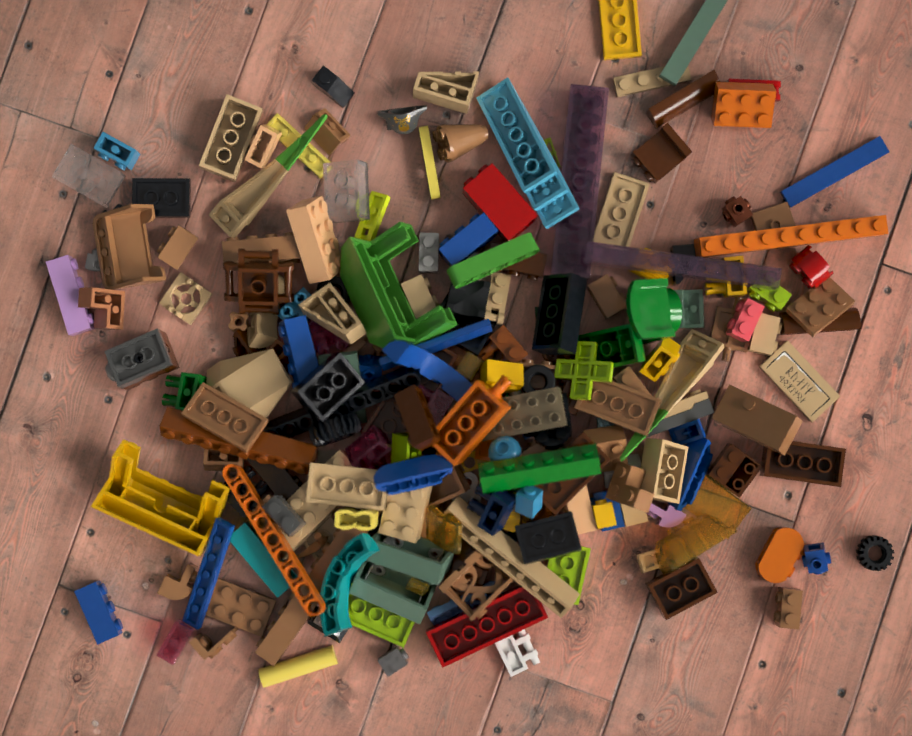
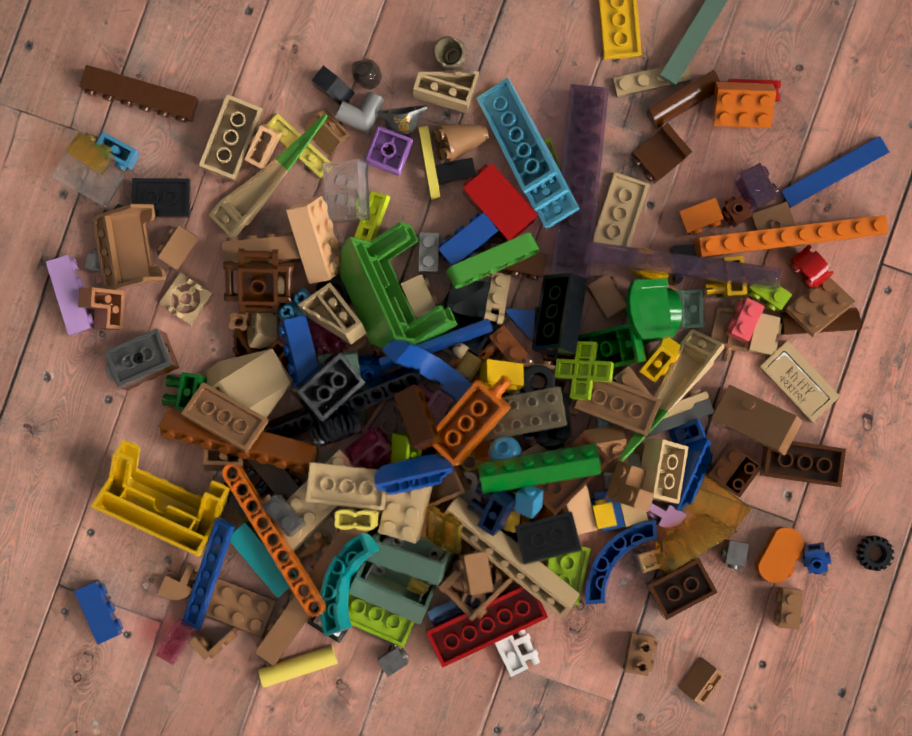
(90, 153): none -> clear yellow brick
(138, 93): none -> reddish brown brick
(362, 118): none -> light grey brick
(366, 73): none -> clear smoke hair
(383, 140): none -> medium lavender brick
(449, 53): none -> dark tan hair
(455, 171): none -> black tile
(459, 350): none -> tan hinge
(475, 573): none -> medium nougat brick
(523, 320): none -> blue slope
(610, 556): none -> blue brick
(640, 653): none -> medium nougat brick
(701, 681): none -> medium nougat panel
(702, 216): none -> orange brick
(734, 553): none -> flat silver brick
(756, 186): none -> clear purple brick

